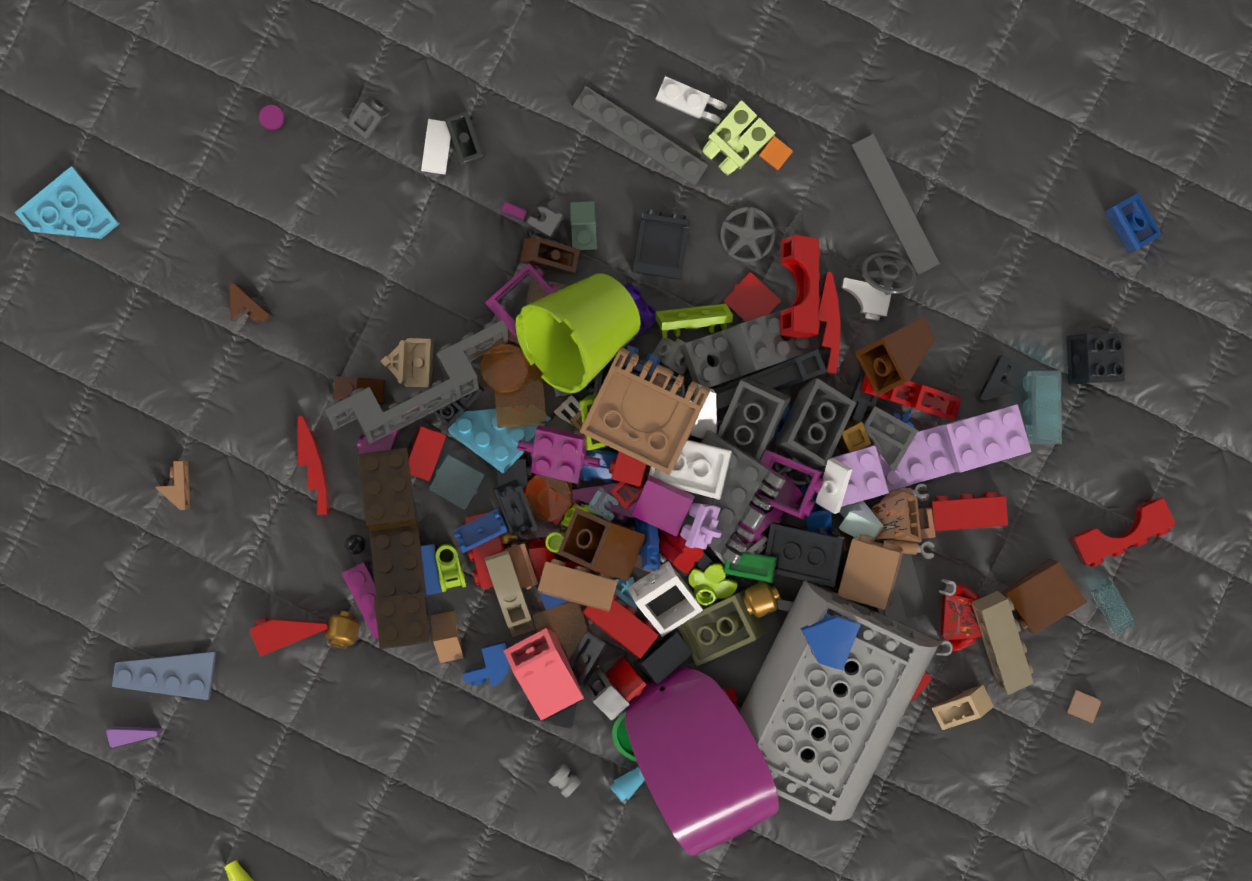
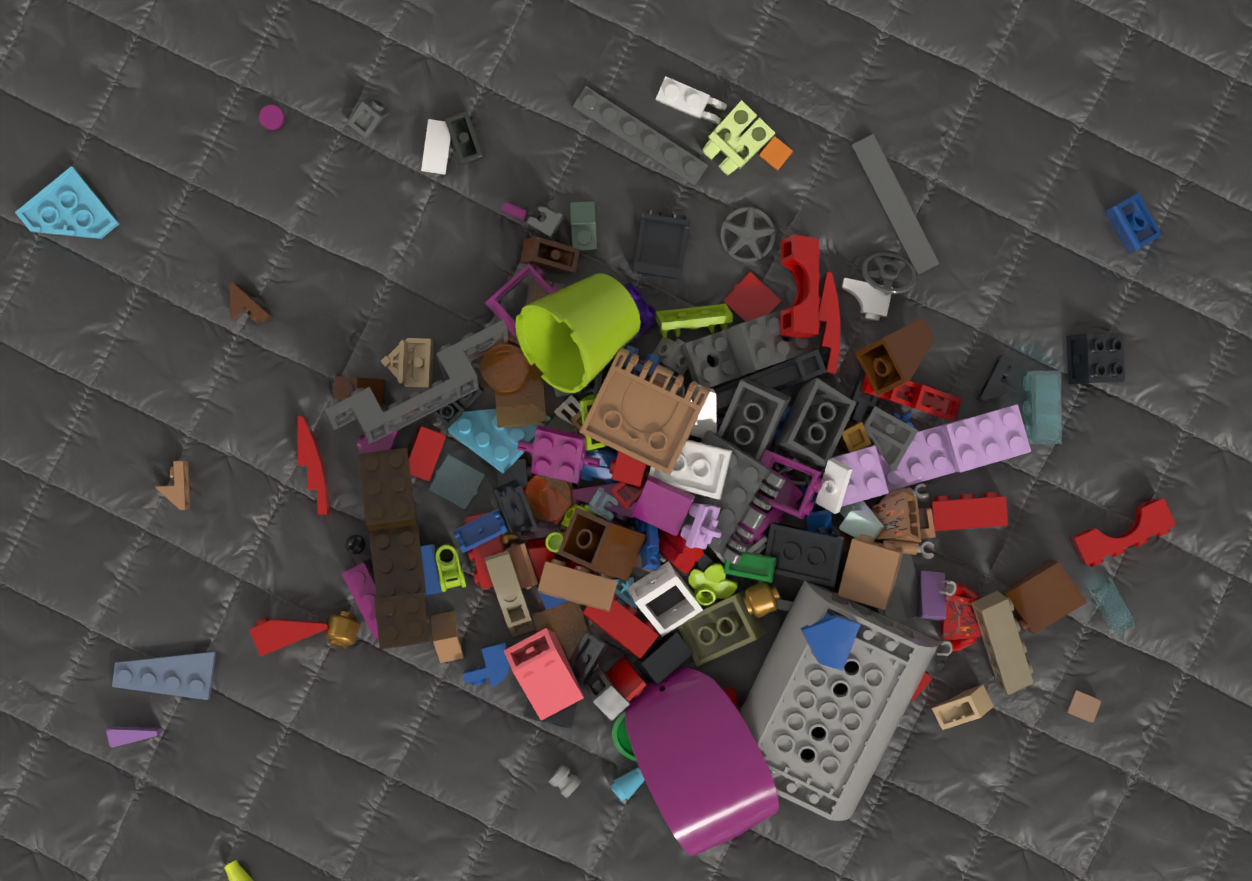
(931, 602): none -> medium lavender slope

